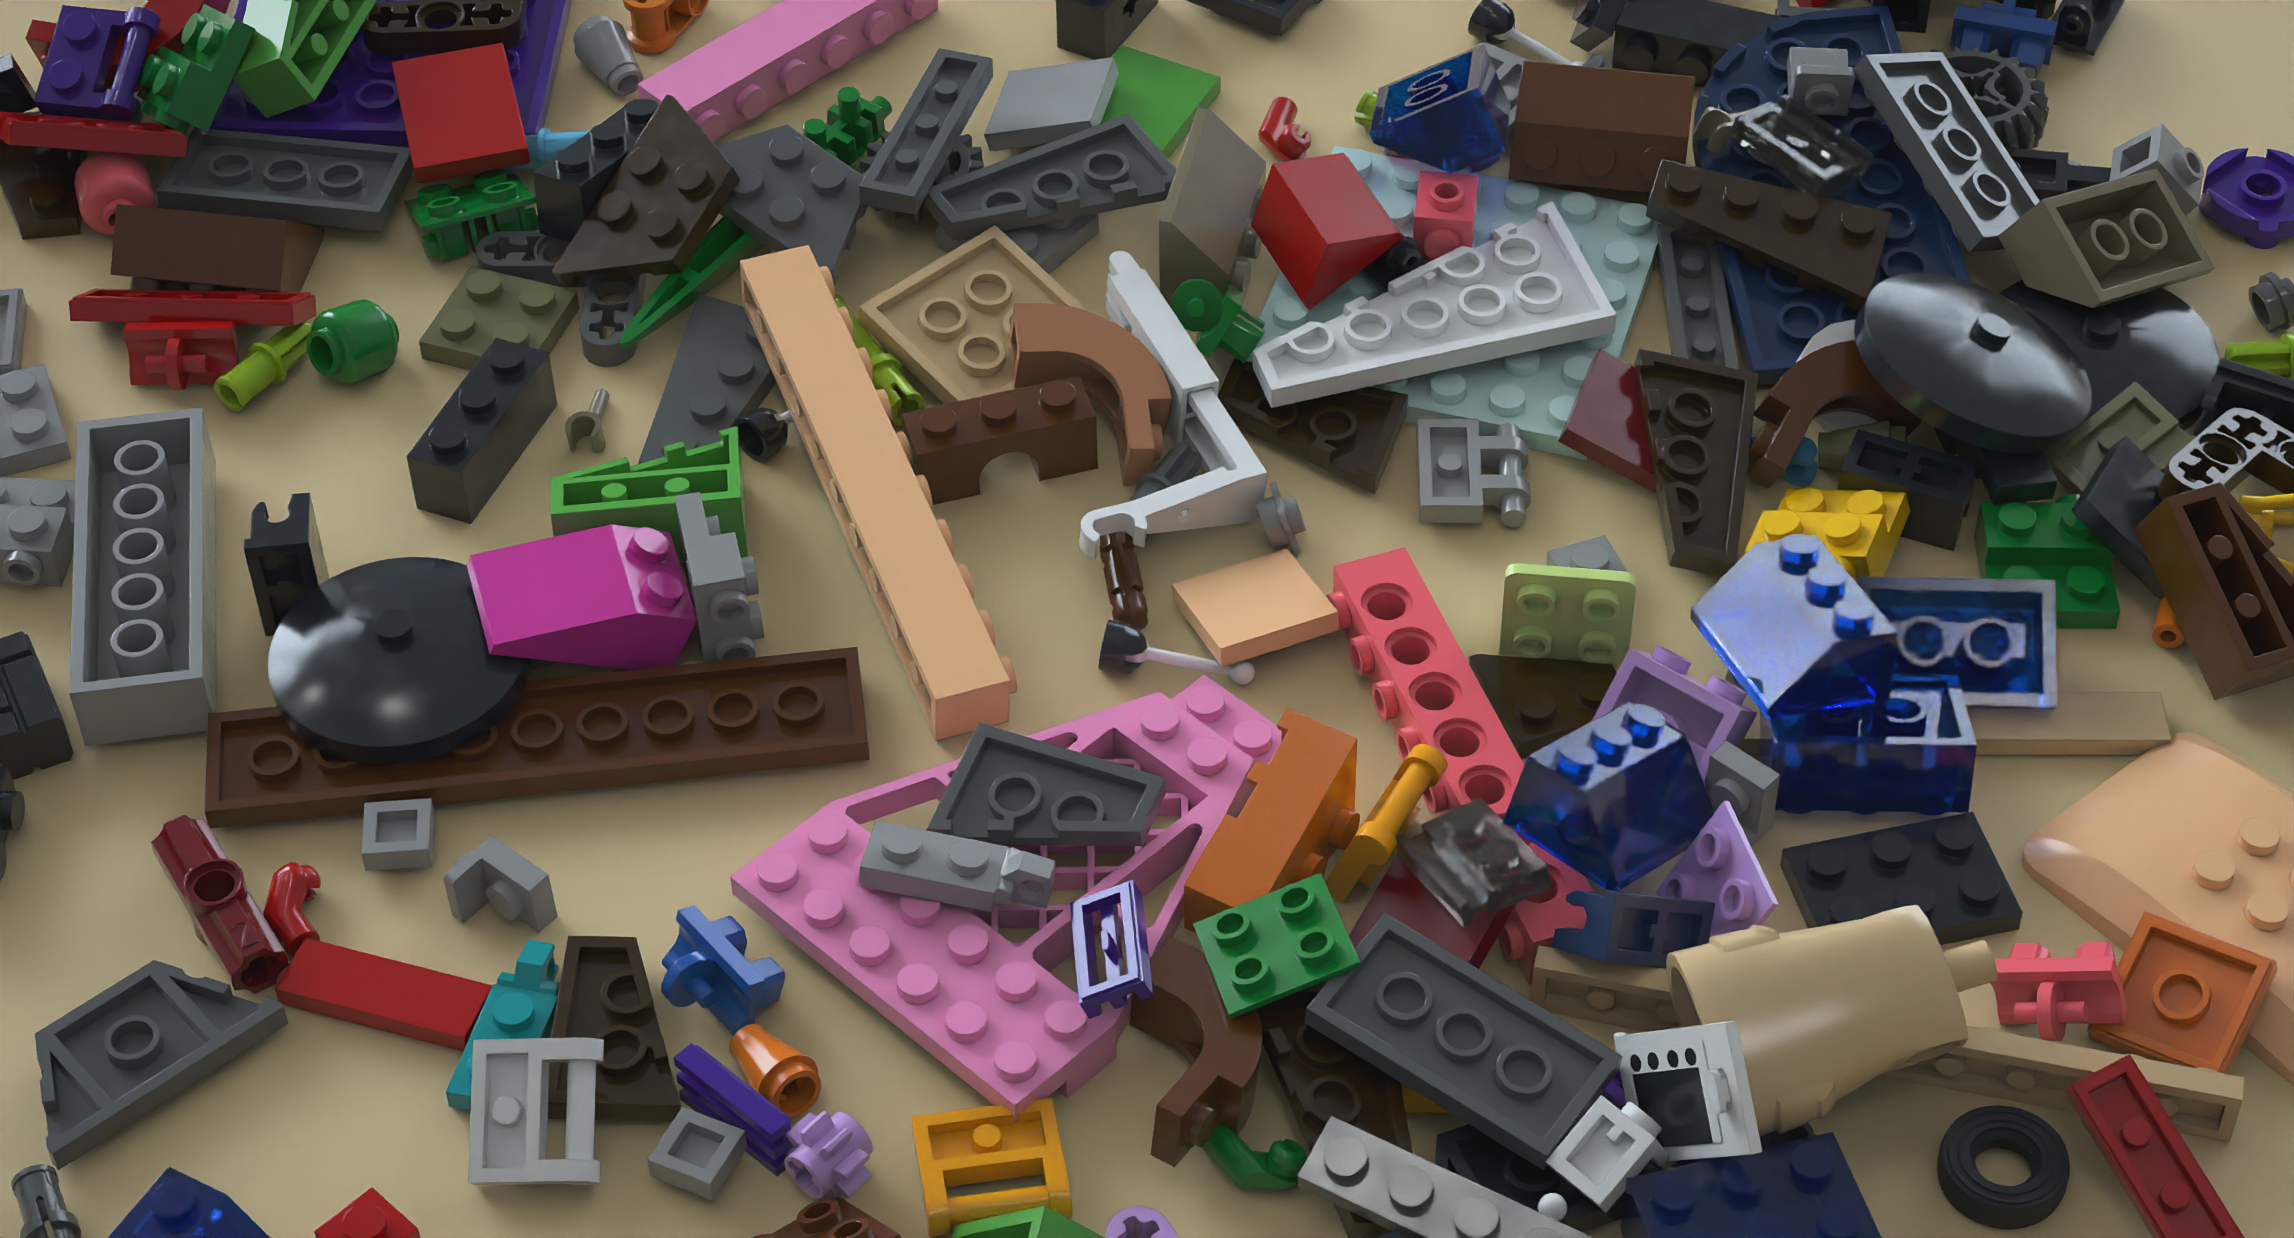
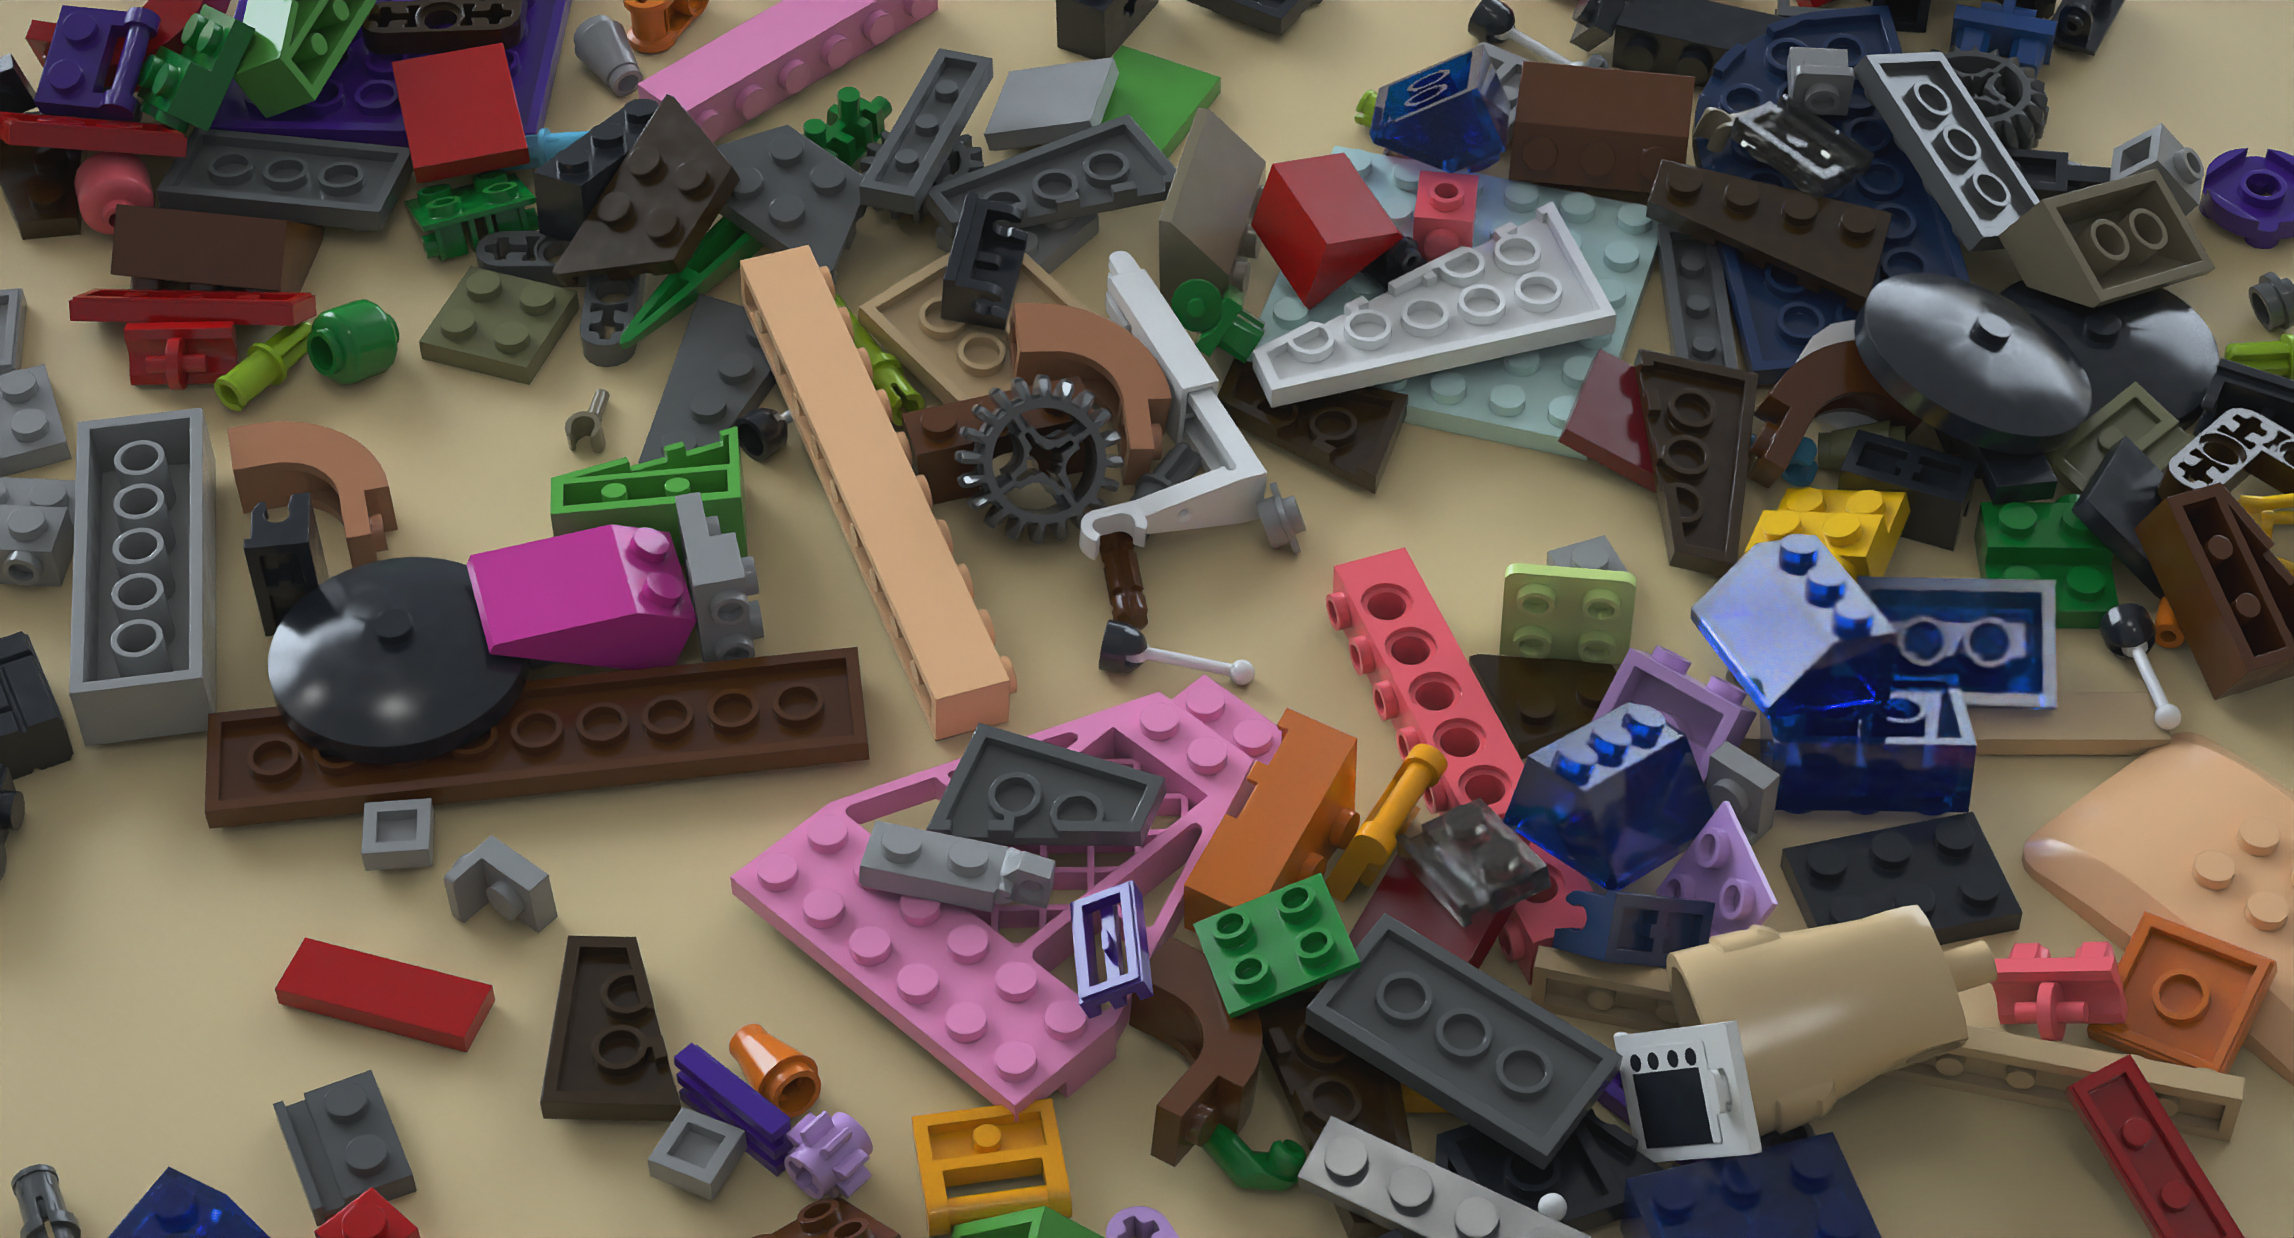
(138, 1050): dark grey wing -> none
(220, 904): dark red piece -> none
(283, 906): red arm -> none
(337, 470): none -> nougat arch
(344, 1145): none -> dark grey plate
(482, 430): black brick -> none
(512, 1111): white plate -> none
(515, 1008): teal hinge -> none
(711, 970): blue hips -> none
(983, 264): none -> black hinge
(1062, 446): none -> dark grey gear
(1255, 607): light nougat tile -> none
(1280, 133): red arm -> none
(1451, 474): light grey plate -> none
(1607, 1150): white bracket -> none
(1994, 1203): black tyre -> none
(2130, 636): none -> hinge

